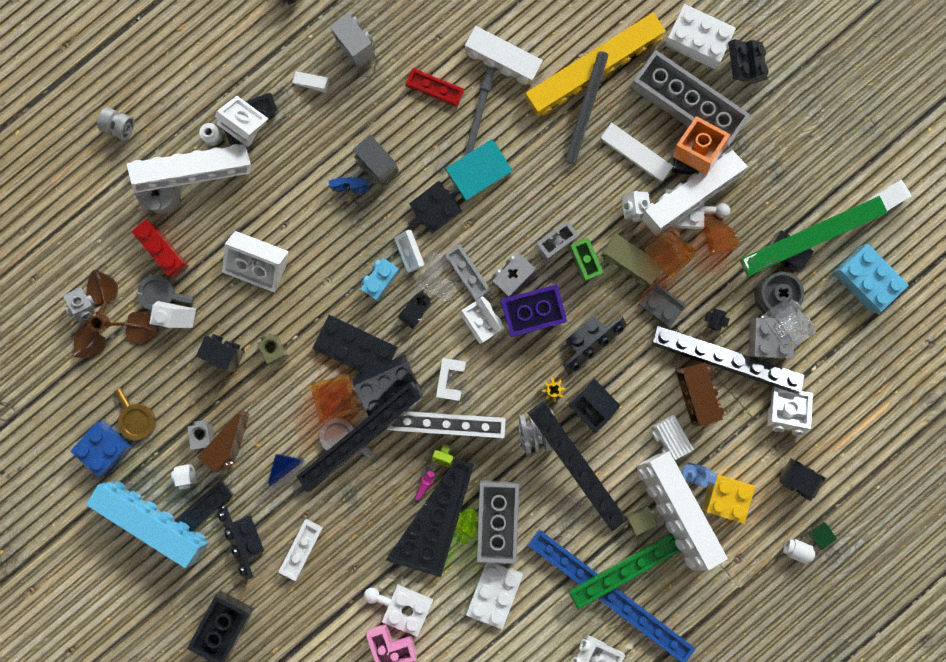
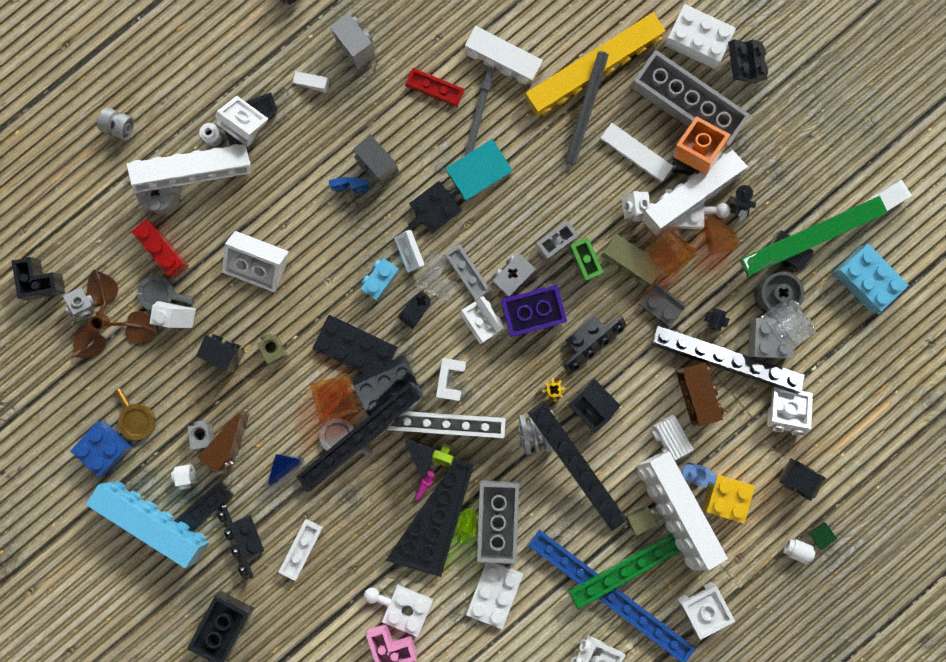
(31, 281): none -> black brick
(421, 455): none -> black slope
(706, 611): none -> white panel
(743, 202): none -> black hips

